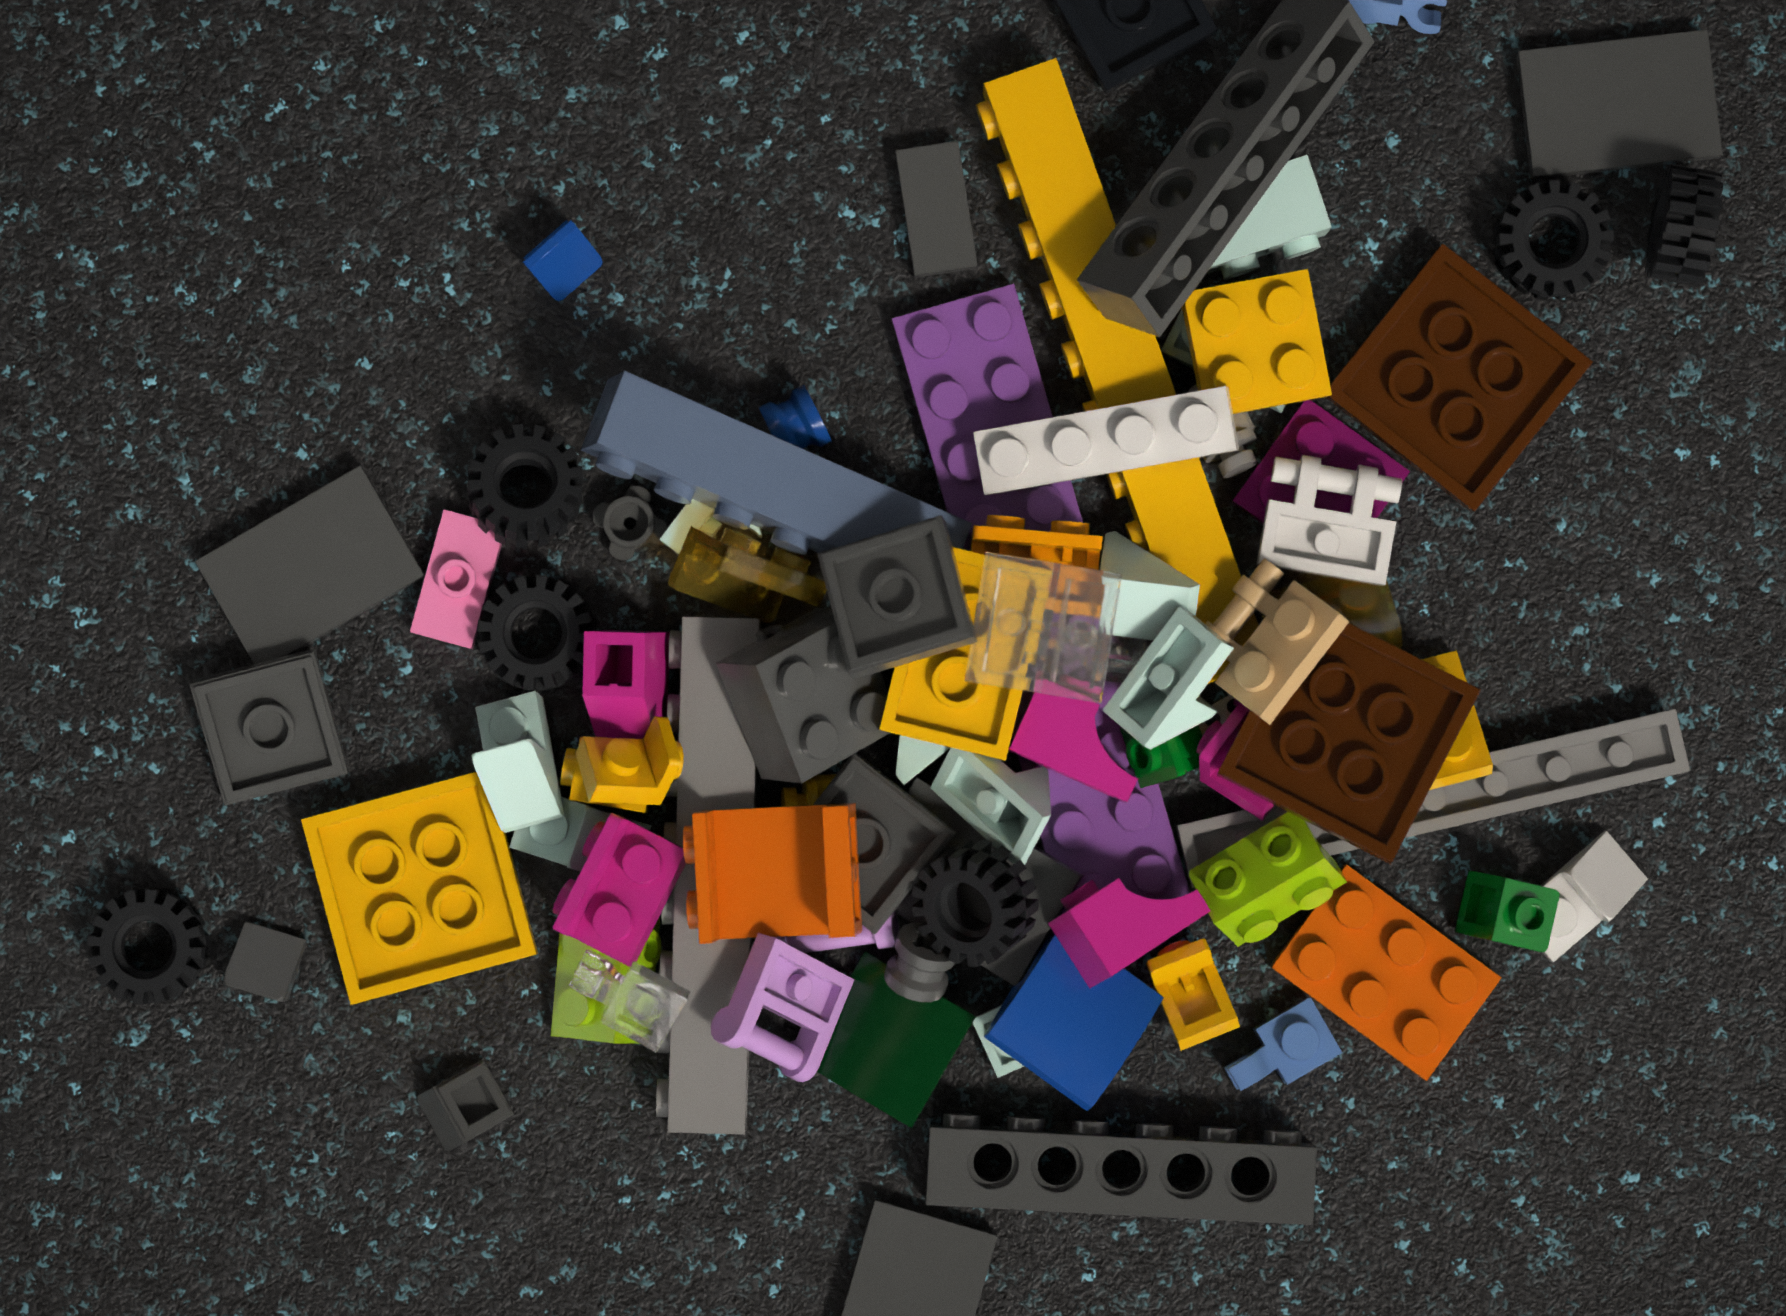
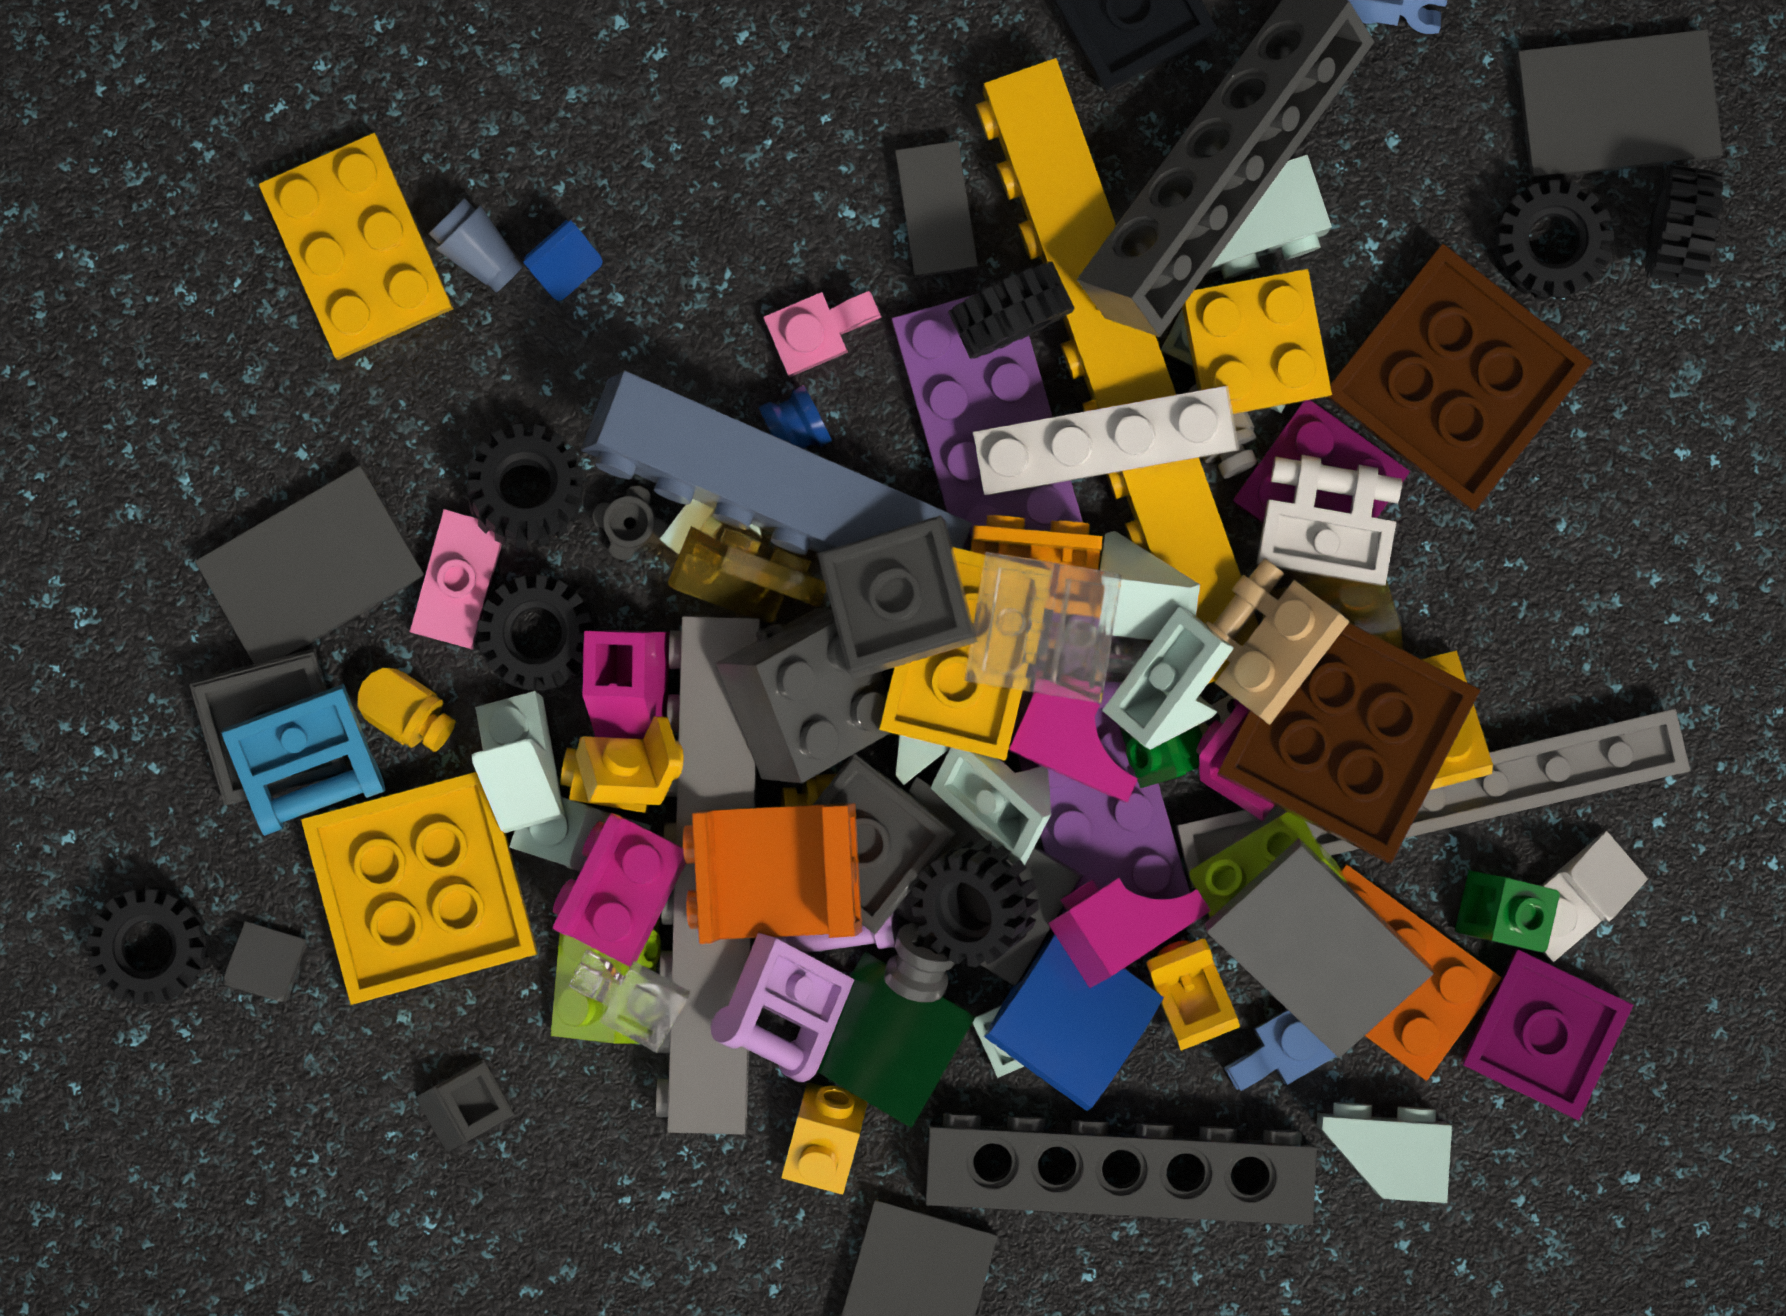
(297, 740): none -> dark azure plate
(356, 246): none -> yellow plate
(404, 709): none -> yellow arm
(476, 245): none -> sand blue cone
(812, 332): none -> bright pink plate
(825, 1138): none -> yellow bracket
(1011, 310): none -> black tyre
(1318, 948): none -> dark grey tile
(1393, 1155): none -> light aqua slope
(1546, 1034): none -> magenta plate

